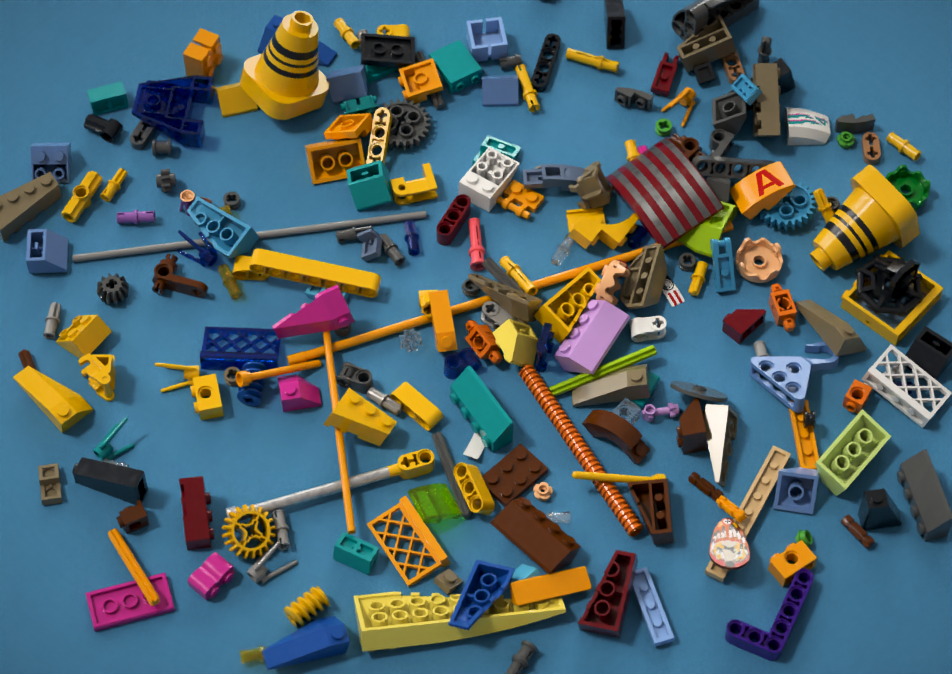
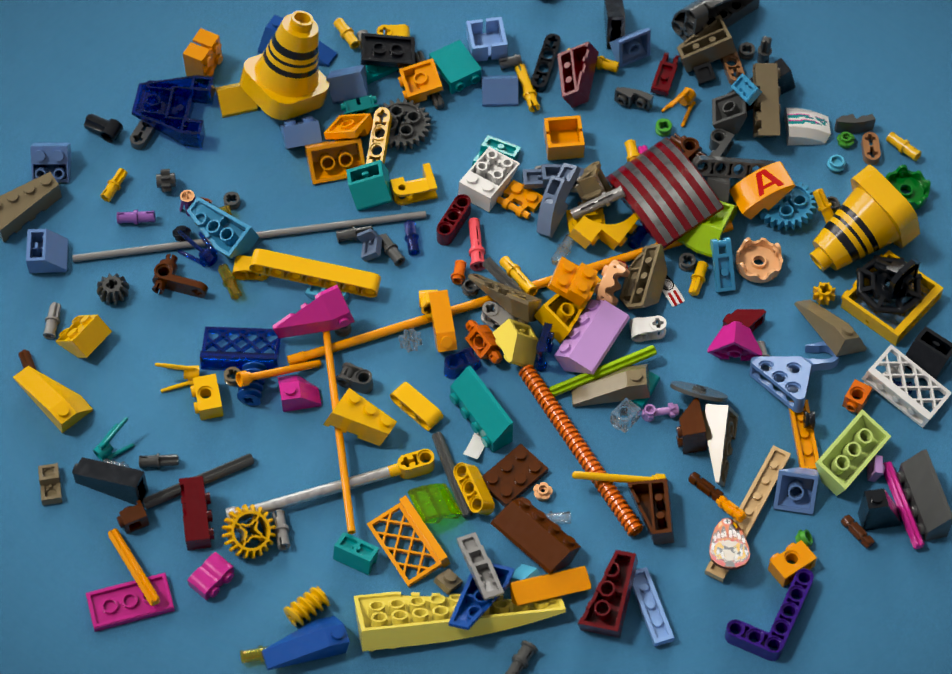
(82, 196): yellow piece -> none
(101, 374): yellow piece -> none
(107, 98): teal hinge -> none
(158, 460): none -> dark grey axle
(161, 147): dark grey bush -> none
(184, 229): none -> black plate
(208, 476): none -> dark grey axle
(258, 571): light grey plant -> none
(301, 132): none -> medium blue slope
(384, 401): light grey axle -> none
(459, 270): none -> orange pin
(480, 566): none -> light grey slope
(553, 201): none -> sand blue slope
(564, 137): none -> light orange piece
(573, 281): none -> light orange plate
(577, 73): none -> dark red wedge
(598, 202): none -> light grey pin
(615, 428): reddish brown arch -> none
(632, 47): none -> medium blue slope
(735, 341): none -> dark pink slope
(747, 47): none -> dark grey bush
(783, 297): orange piece -> none
(824, 293): none -> yellow gear
(836, 163): none -> medium azure plate
(875, 468): none -> lavender plate
(903, 506): none -> dark pink axle

